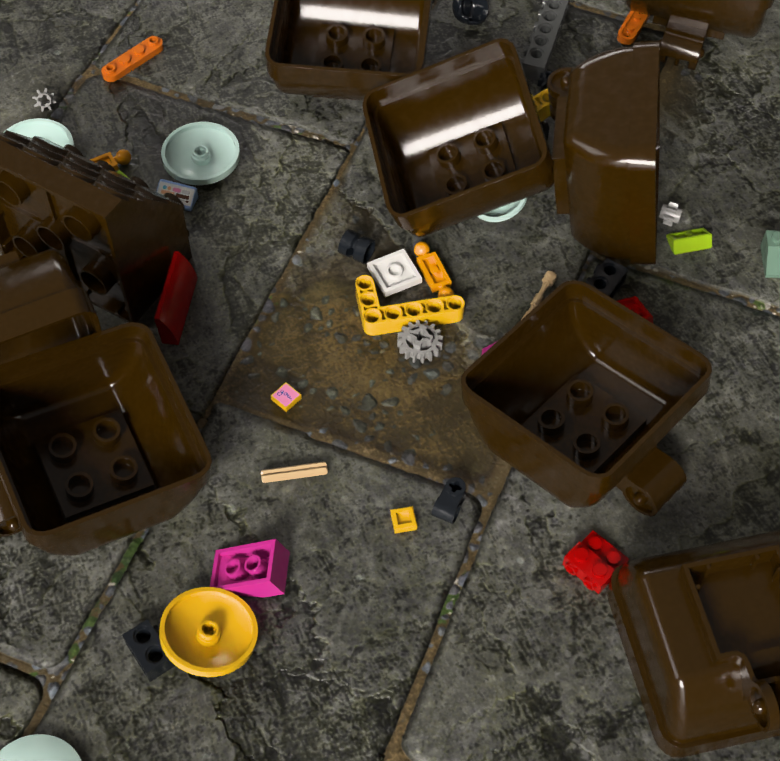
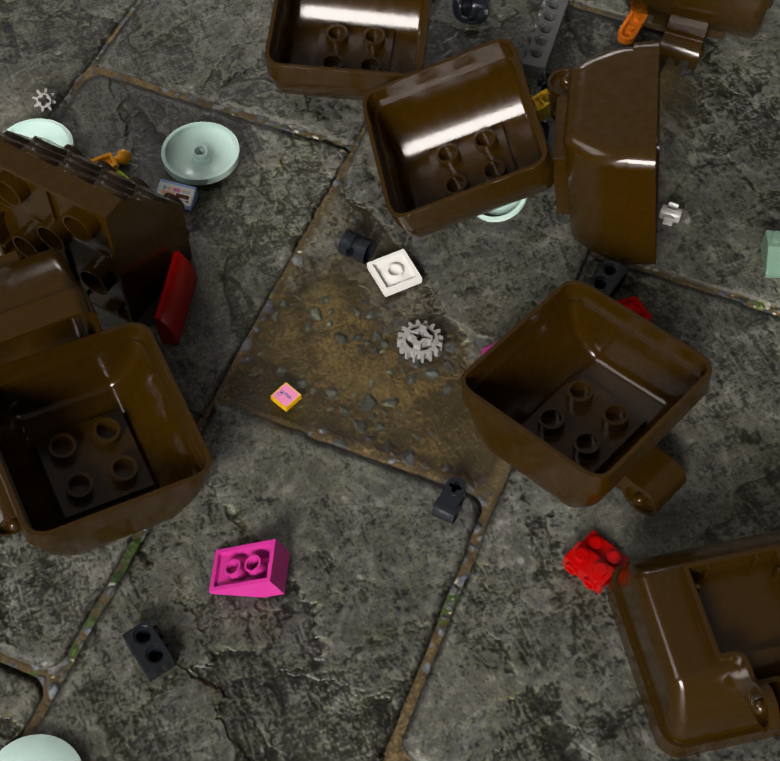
(132, 59): orange plate -> none
(208, 631): yellow dish -> none
(294, 472): tan axle -> none
(379, 320): yellow beam -> none
(403, 519): yellow tile -> none
(433, 270): light orange plate -> none
(548, 280): tan piece -> none
(689, 240): lime slope -> none

